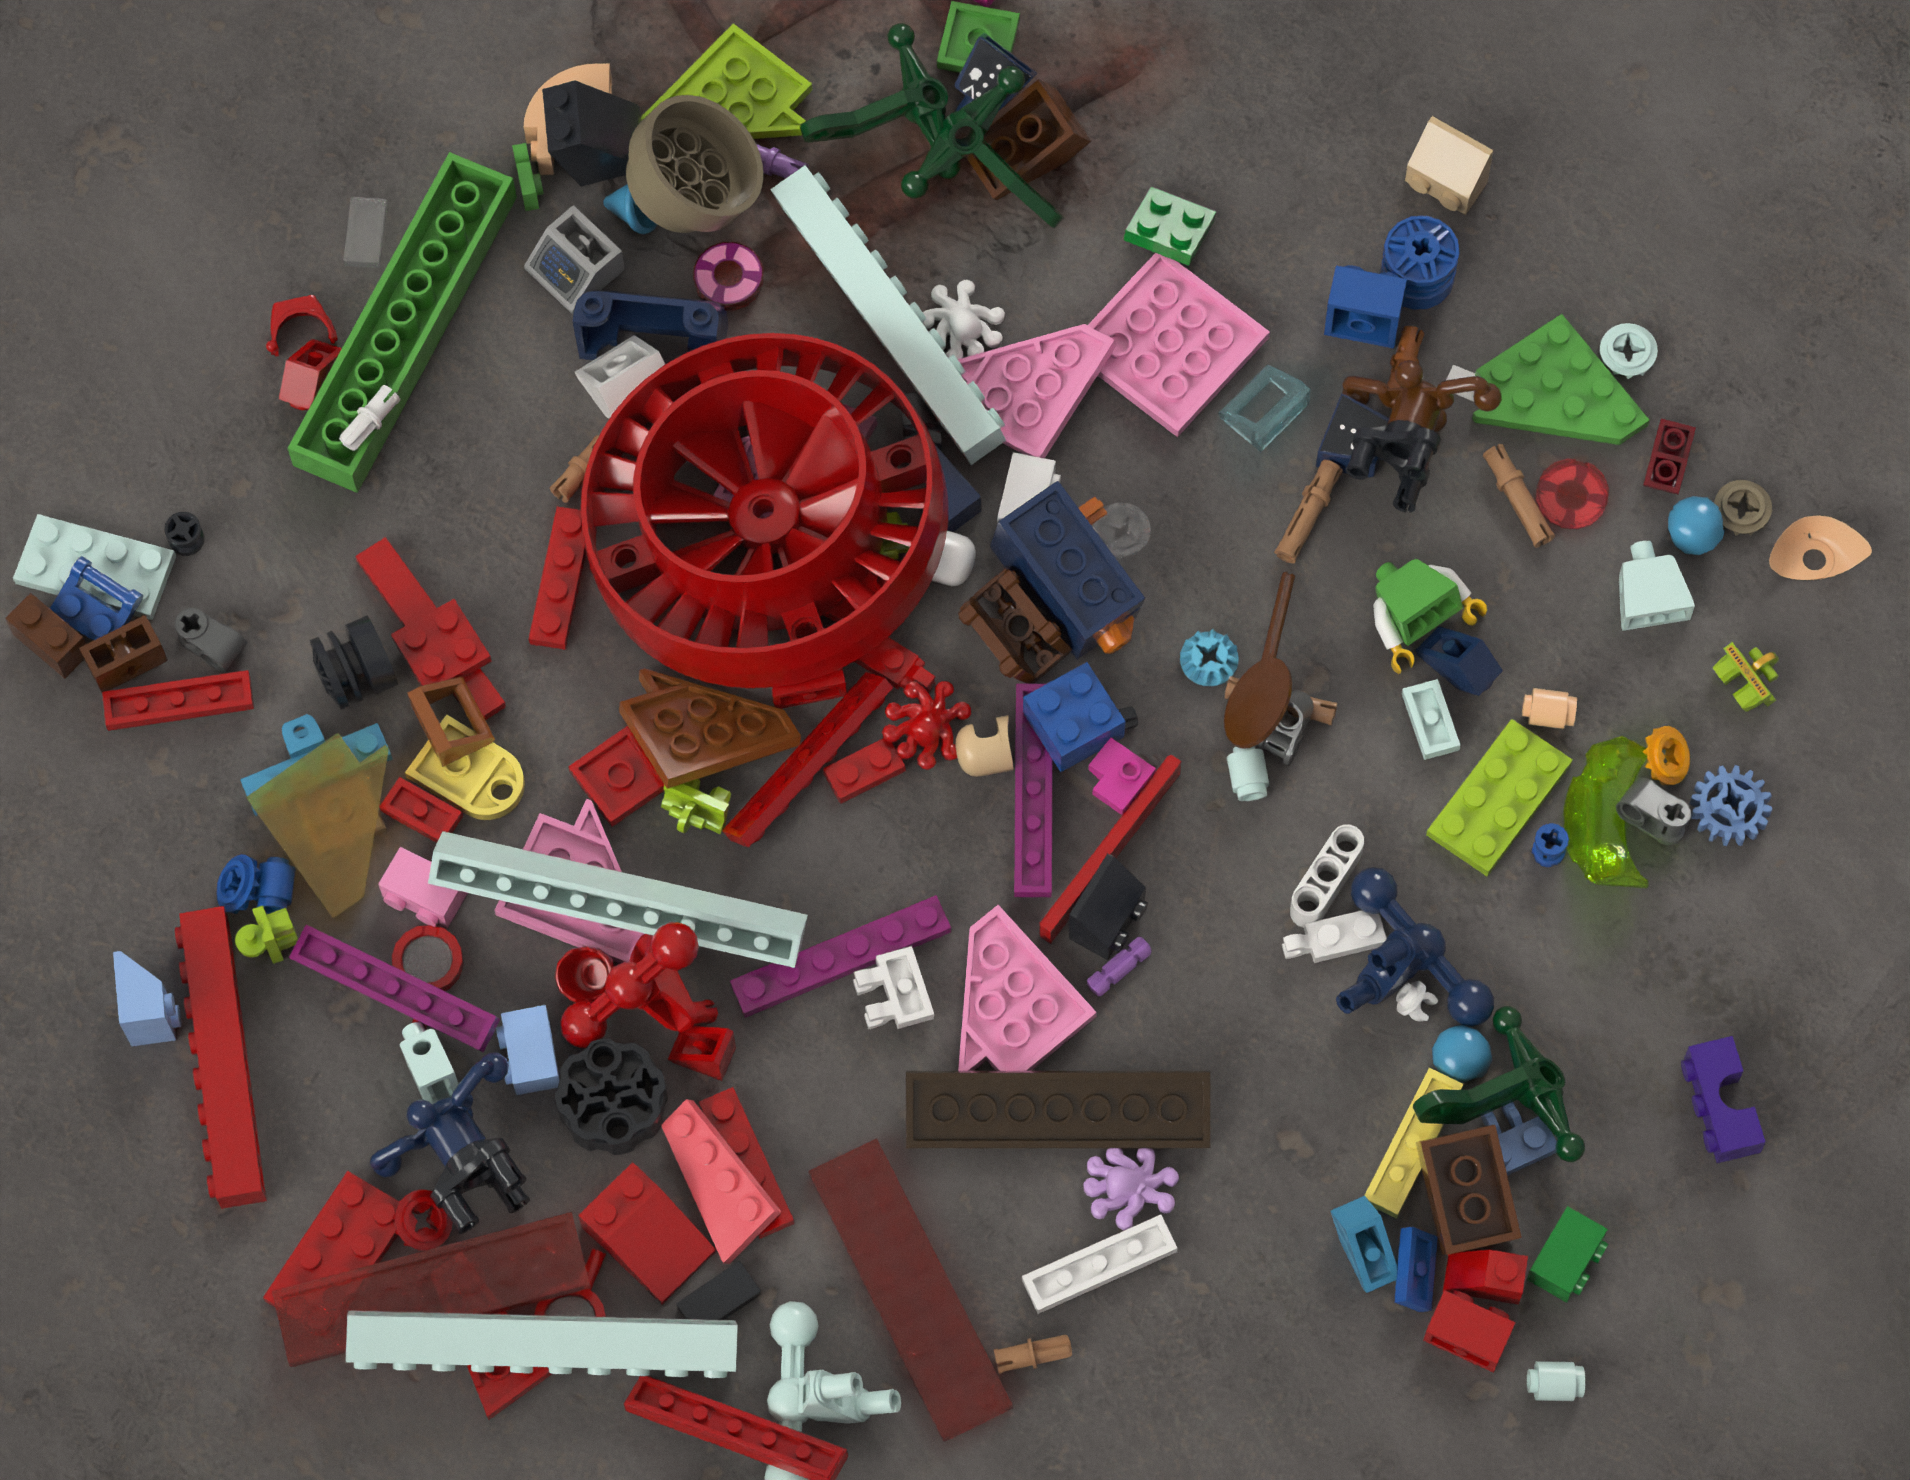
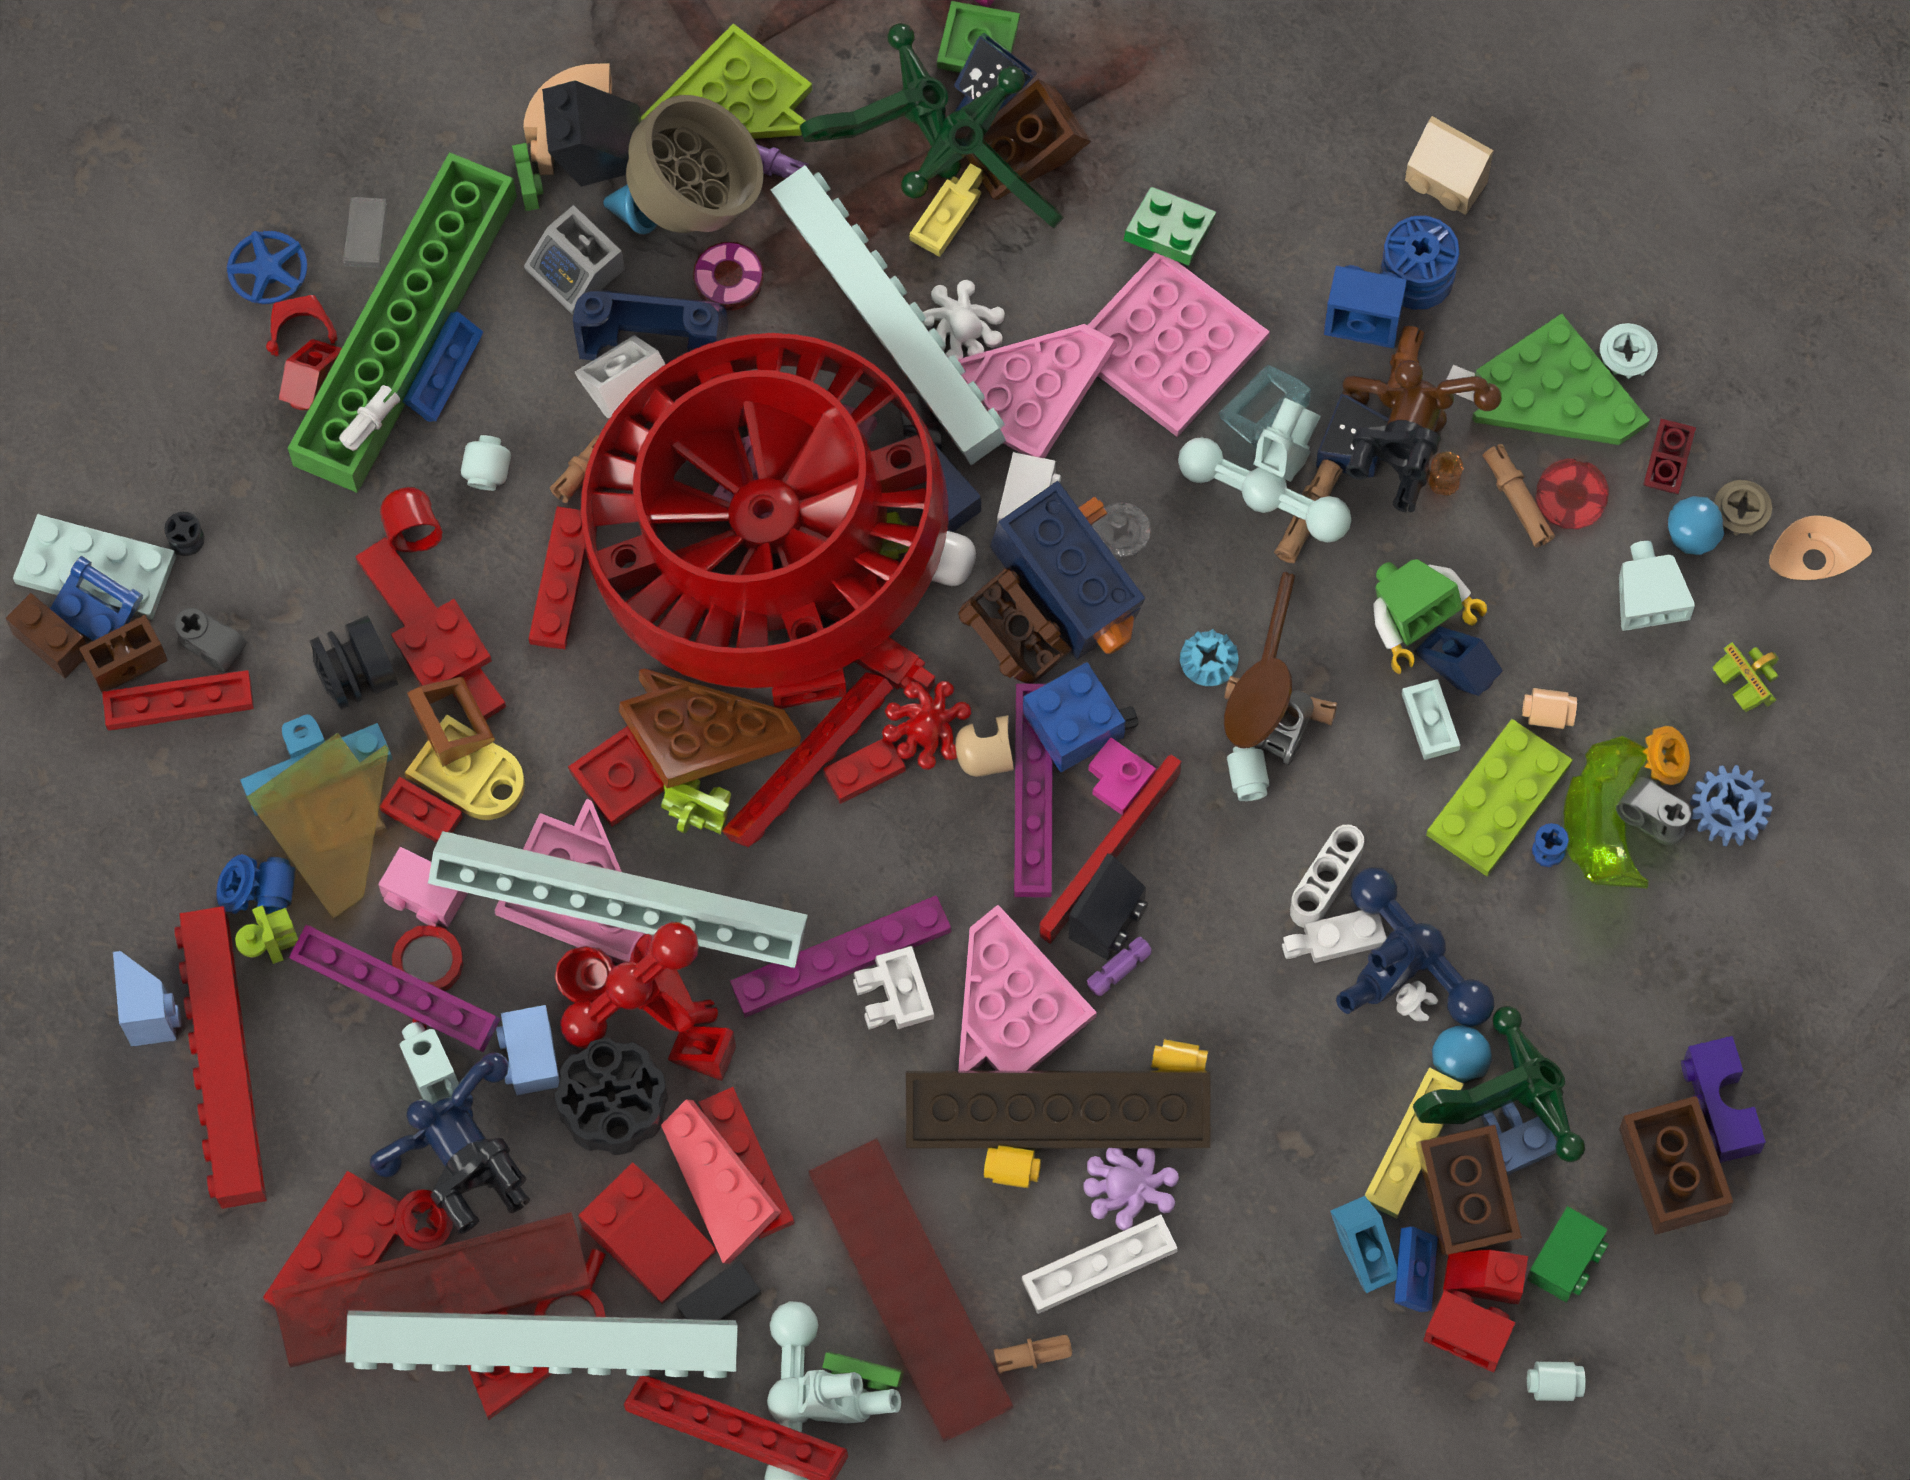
(266, 266): none -> blue wheel
(406, 509): none -> red helmet
(443, 366): none -> blue plate
(485, 463): none -> light aqua head
(879, 1376): none -> bright green plate
(948, 211): none -> light yellow hinge
(1012, 1166): none -> yellow brick
(1179, 1057): none -> yellow brick
(1279, 457): none -> light aqua connector
(1446, 463): none -> clear orange bush
(1676, 1165): none -> reddish brown brick

